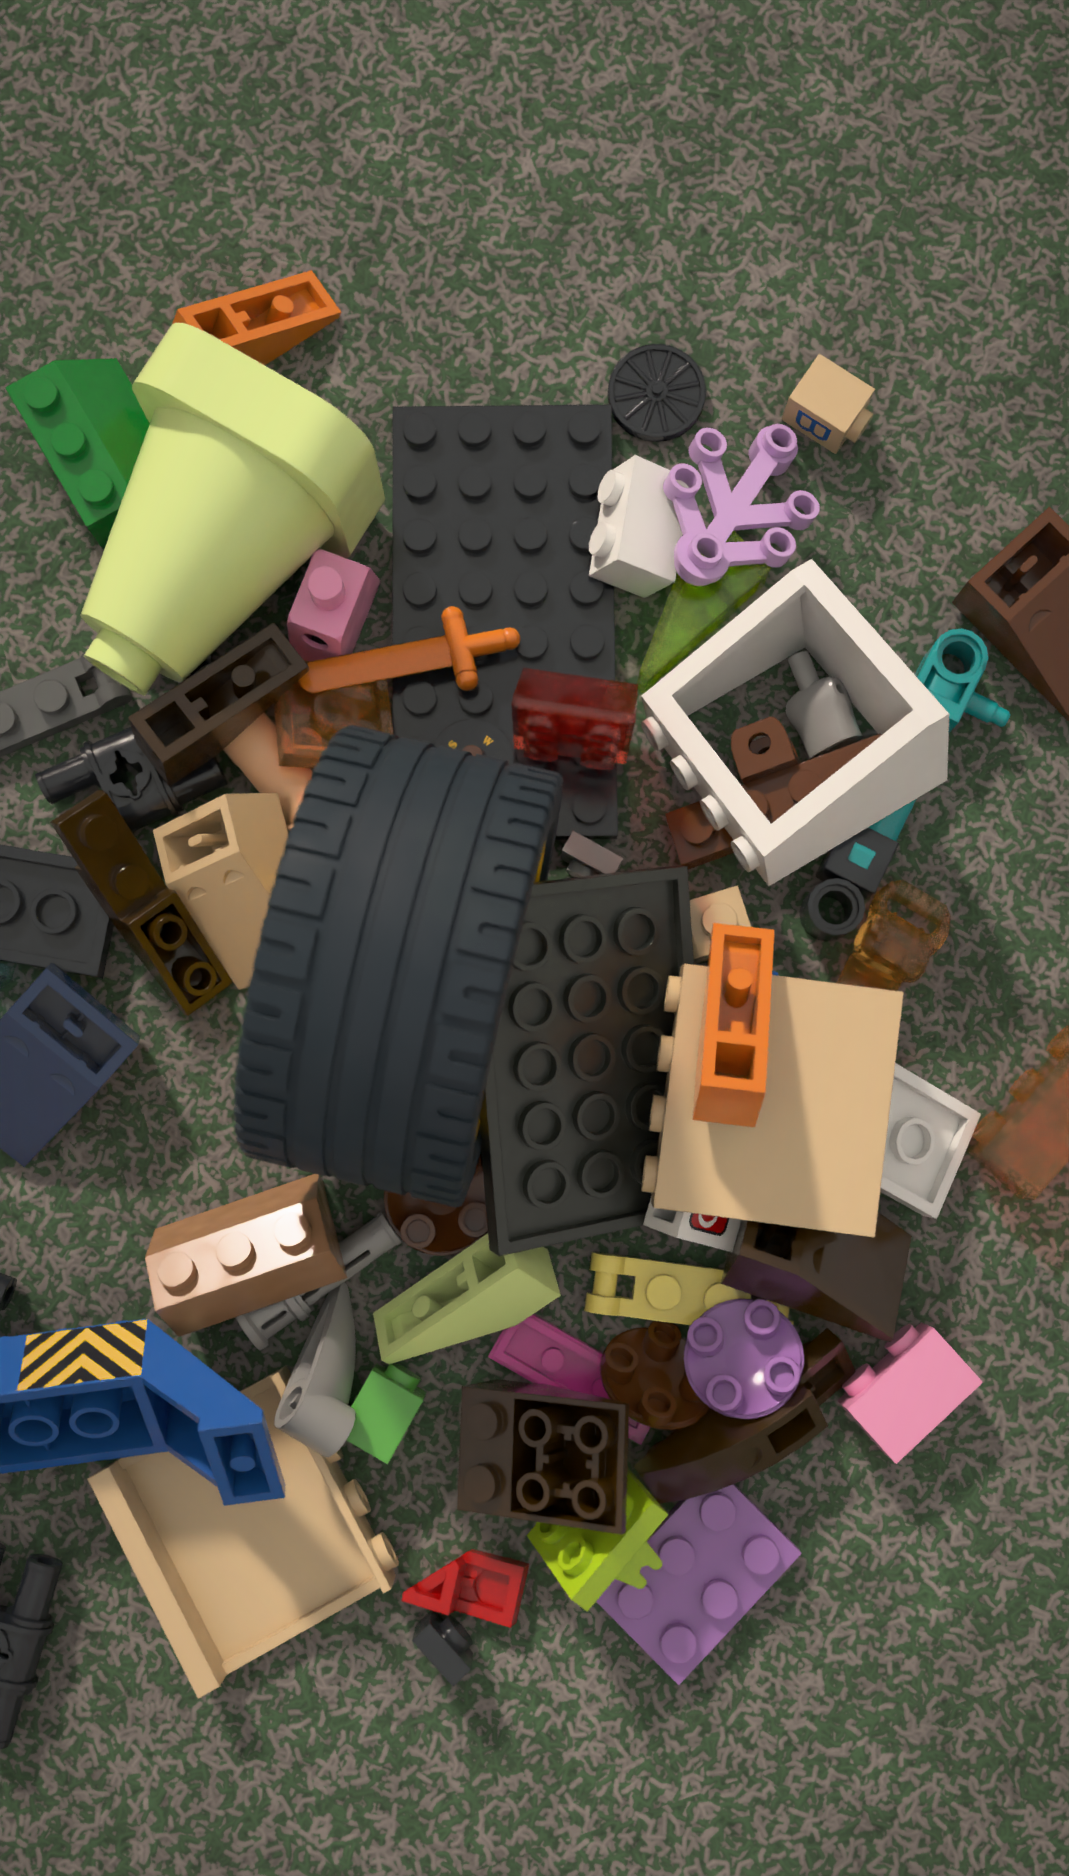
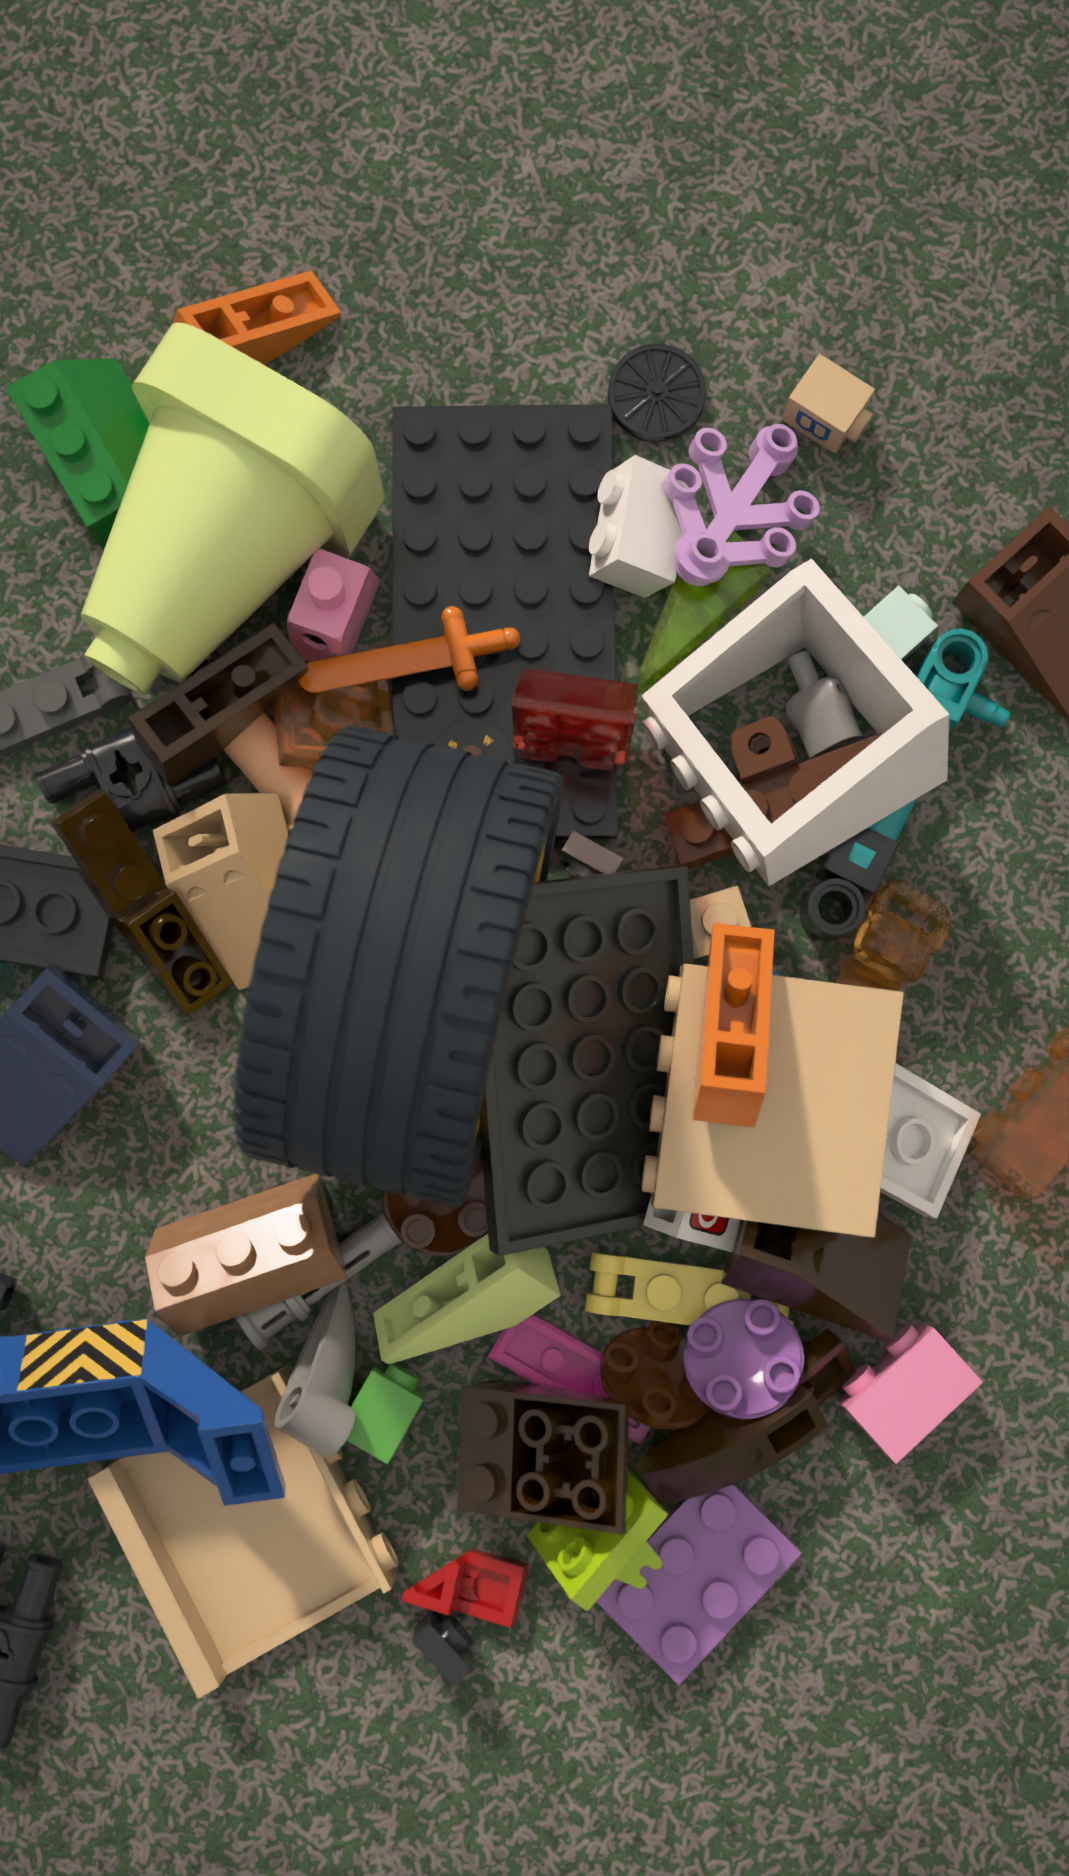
(902, 622): none -> light aqua brick

